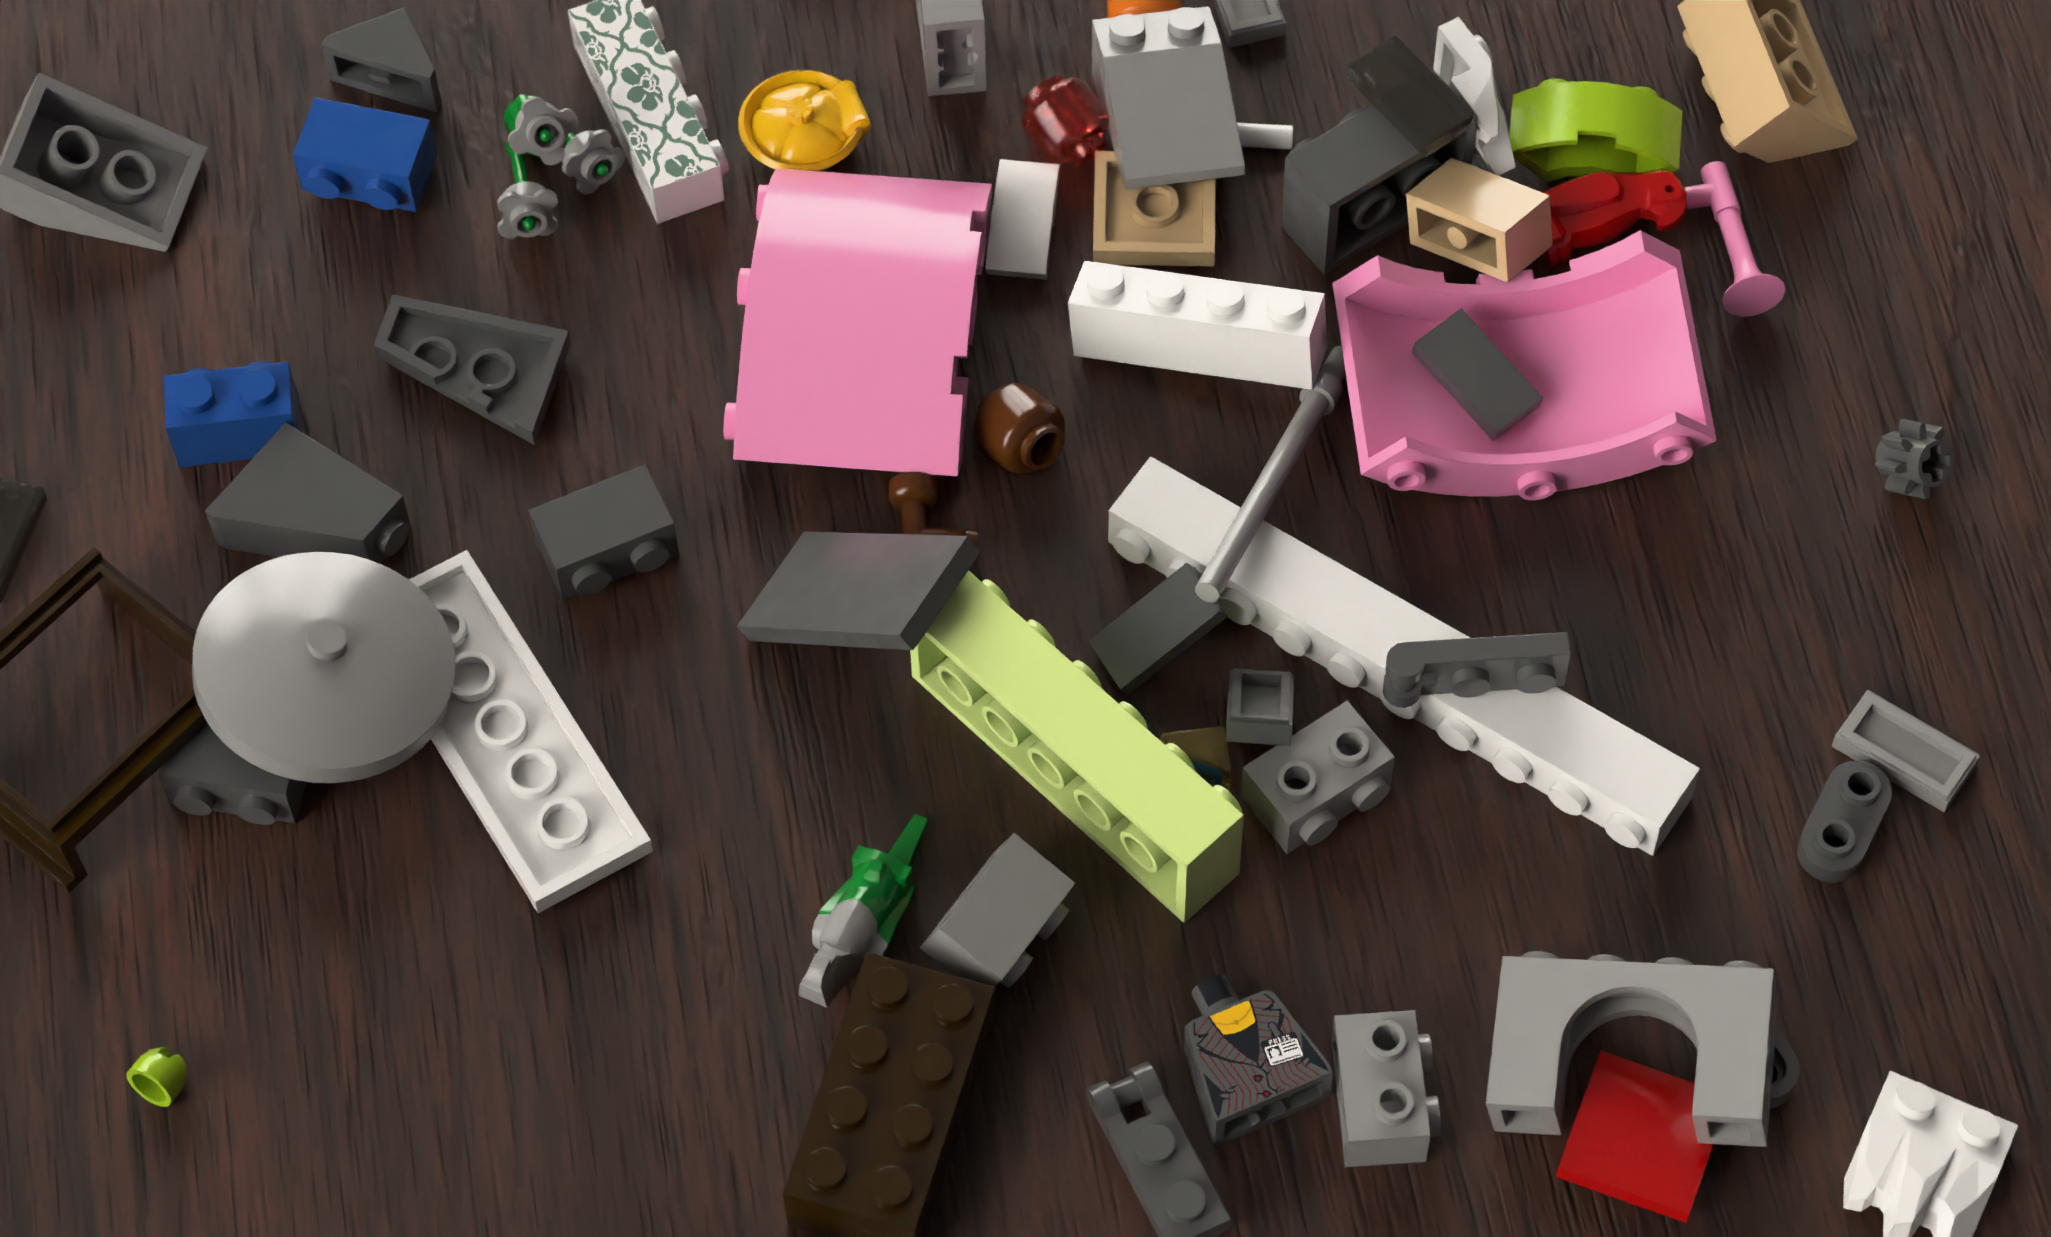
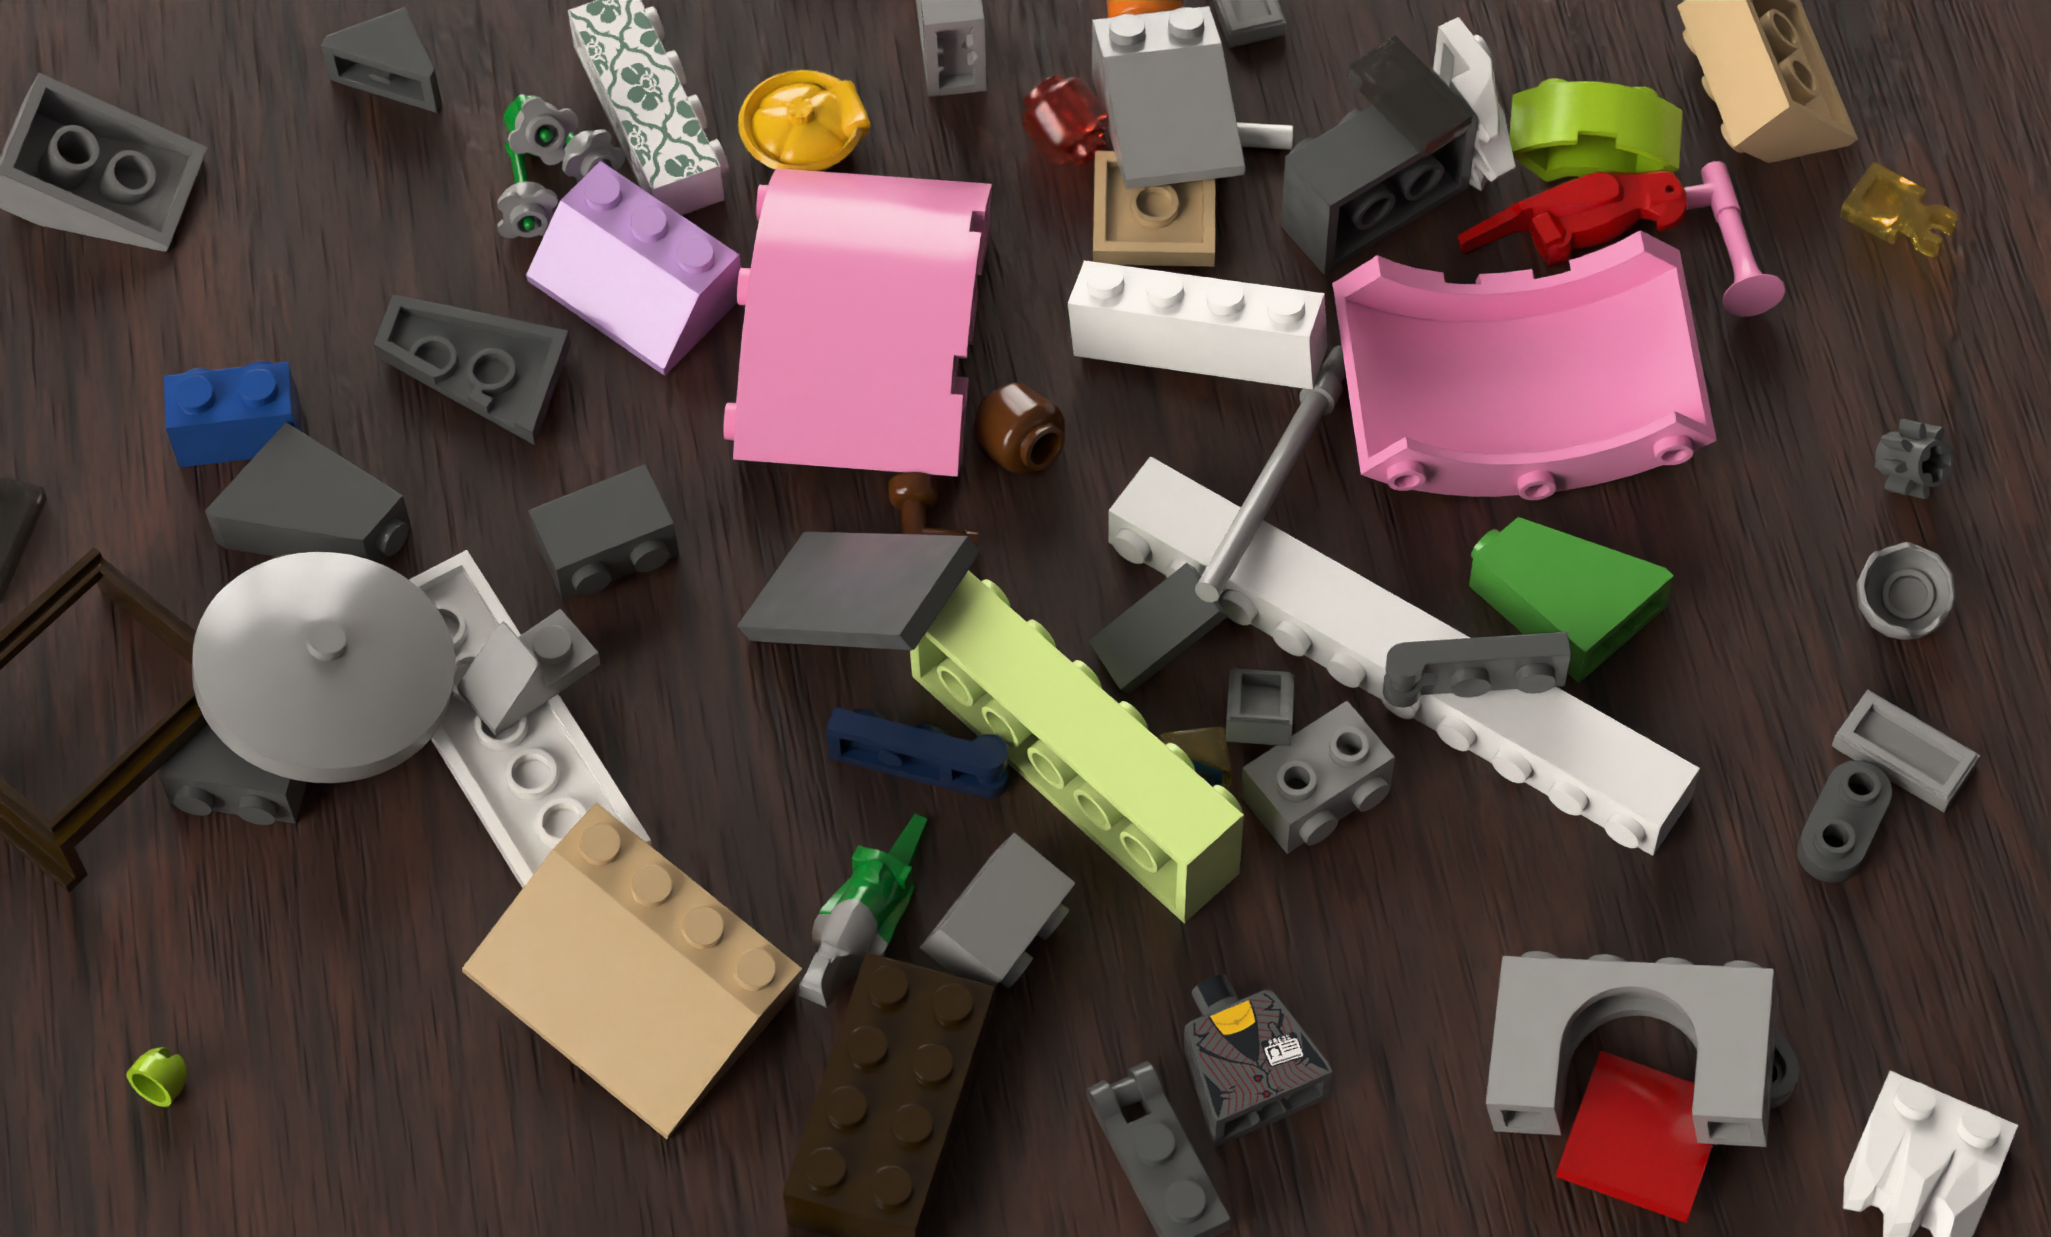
(365, 155): blue brick -> none
(525, 671): none -> light grey slope
(633, 970): none -> tan slope
(635, 268): none -> lavender slope
(919, 752): none -> dark blue plate
(1022, 219): white slope -> none
(1382, 1088): light grey brick -> none
(1477, 374): dark grey tile -> none
(1479, 219): tan brick -> none
(1568, 585): none -> bright green slope
(1892, 206): none -> clear yellow plate
(1906, 591): none -> light grey hair

